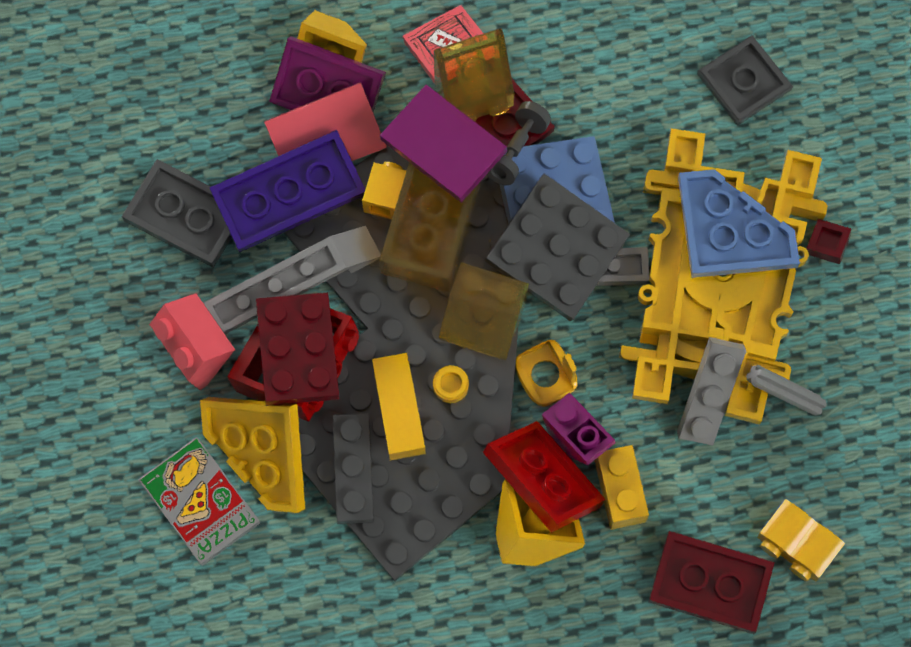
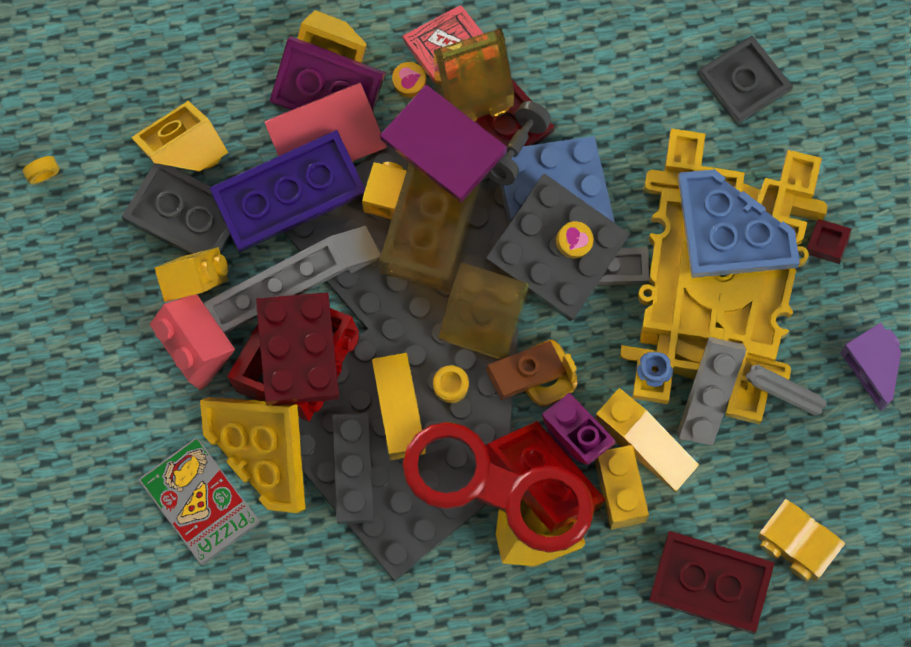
(41, 169): none -> yellow tile
(182, 140): none -> yellow slope
(192, 274): none -> yellow brick
(408, 79): none -> yellow tile
(498, 487): none -> red bar
(525, 370): none -> dark orange plate
(574, 239): none -> yellow tile
(650, 360): none -> medium blue plate
(651, 443): none -> yellow slope
(875, 362): none -> medium lavender slope

